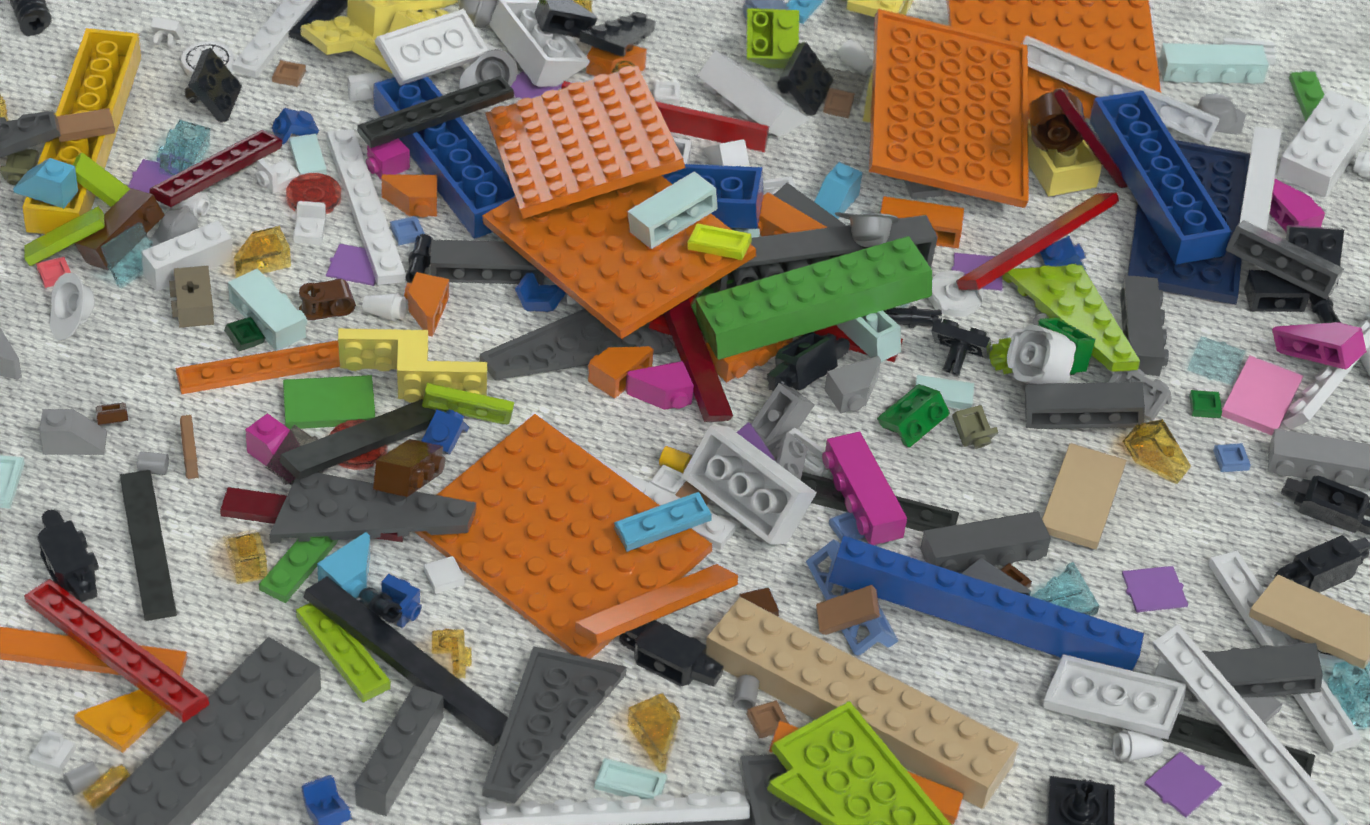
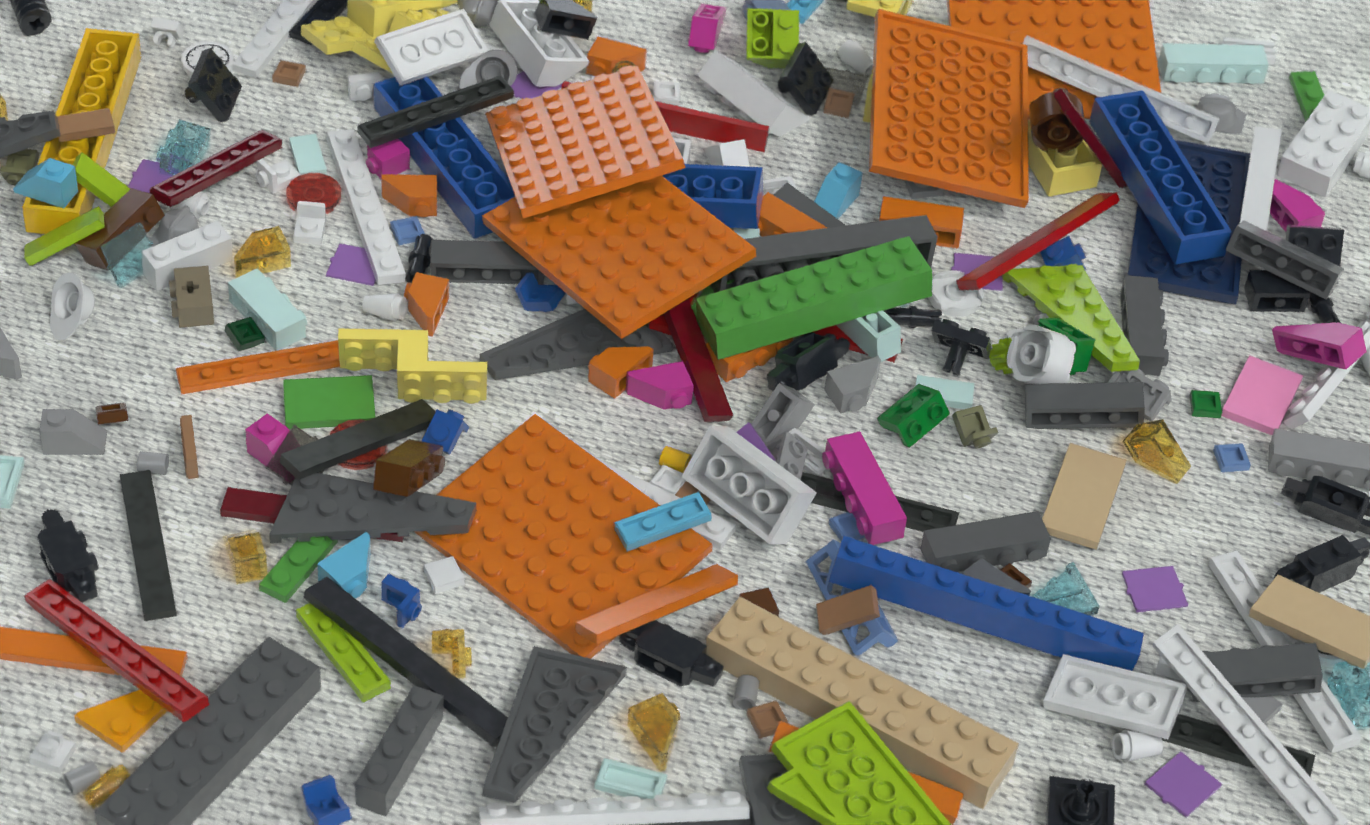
(52, 270): coral tile -> none
(295, 123): blue bracket -> none
(328, 299): reddish brown piece -> none
(380, 604): black pin -> none
(468, 404): lime tile -> none
(619, 34): black wing -> none
(672, 210): light aqua brick -> none
(706, 27): none -> dark pink slope
(719, 241): neon yellow tile -> none
(870, 228): light grey piece -> none
(1216, 360): clear light blue piece -> none

